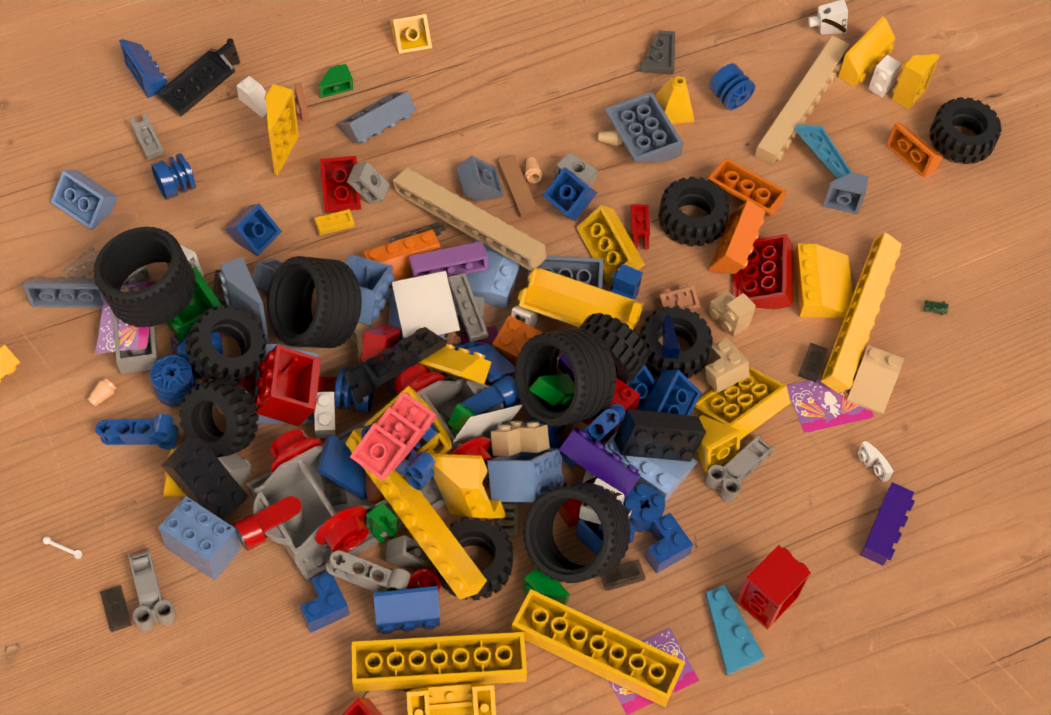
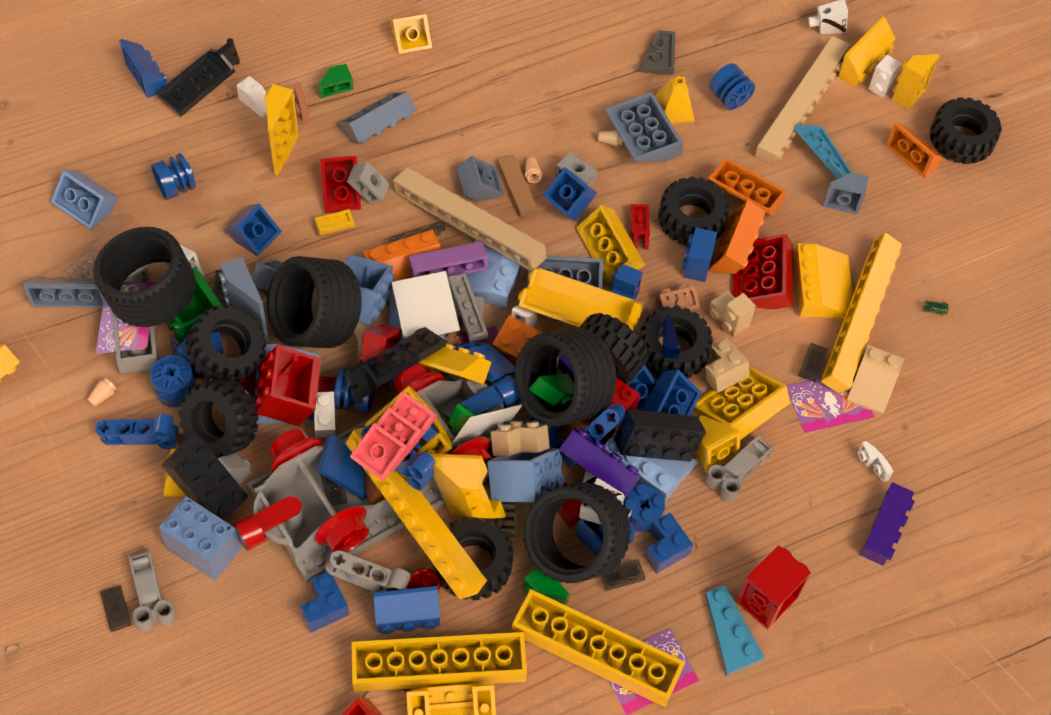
(77, 554): white hinge -> none
(147, 137): light grey plate -> none
(381, 520): green hinge -> none
(407, 553): light grey slope -> none
(699, 254): none -> blue brick

